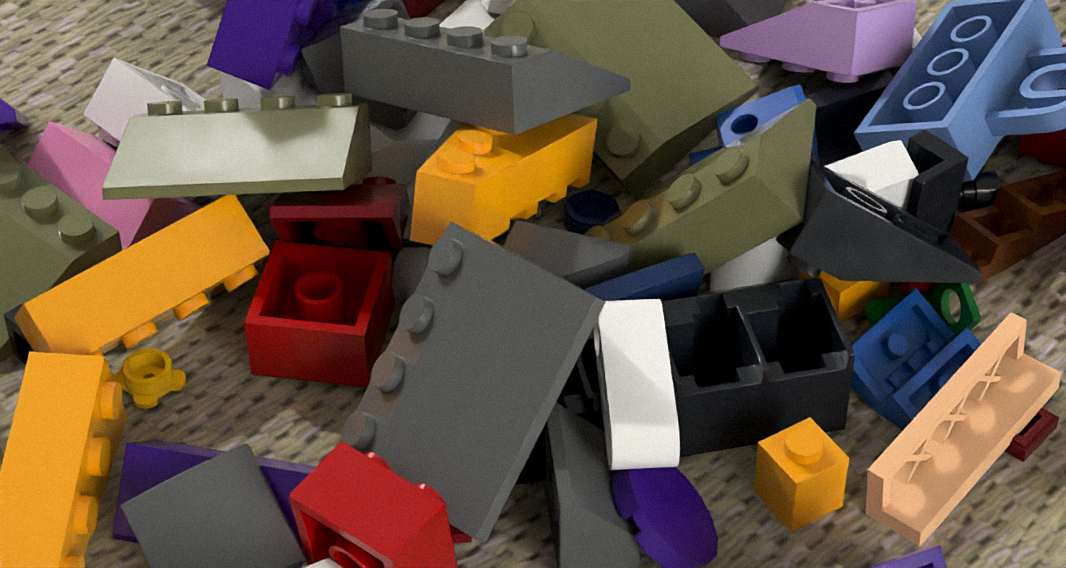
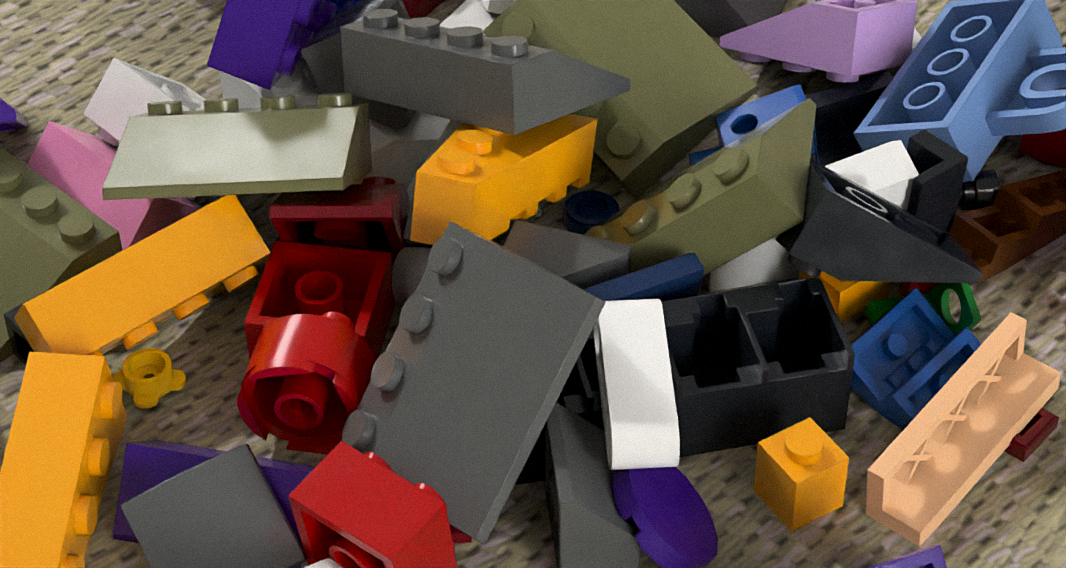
(305, 380): none -> red brick

